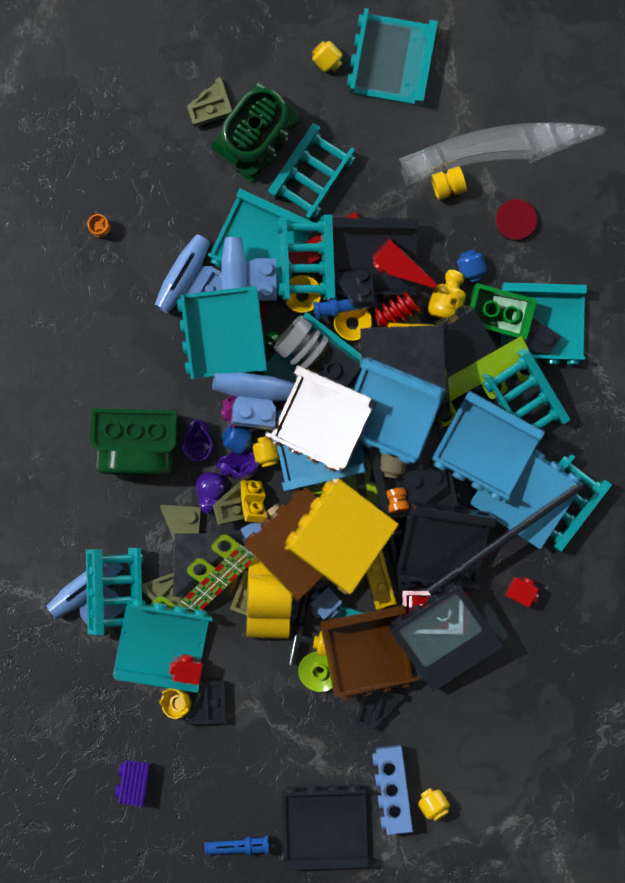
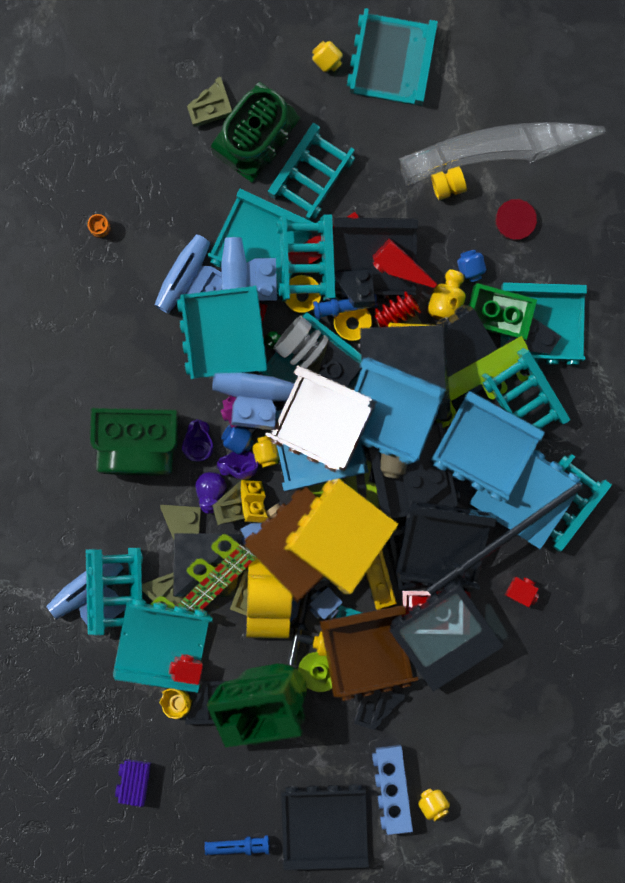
(259, 705): none -> dark green brick
(397, 500): orange wheel -> none

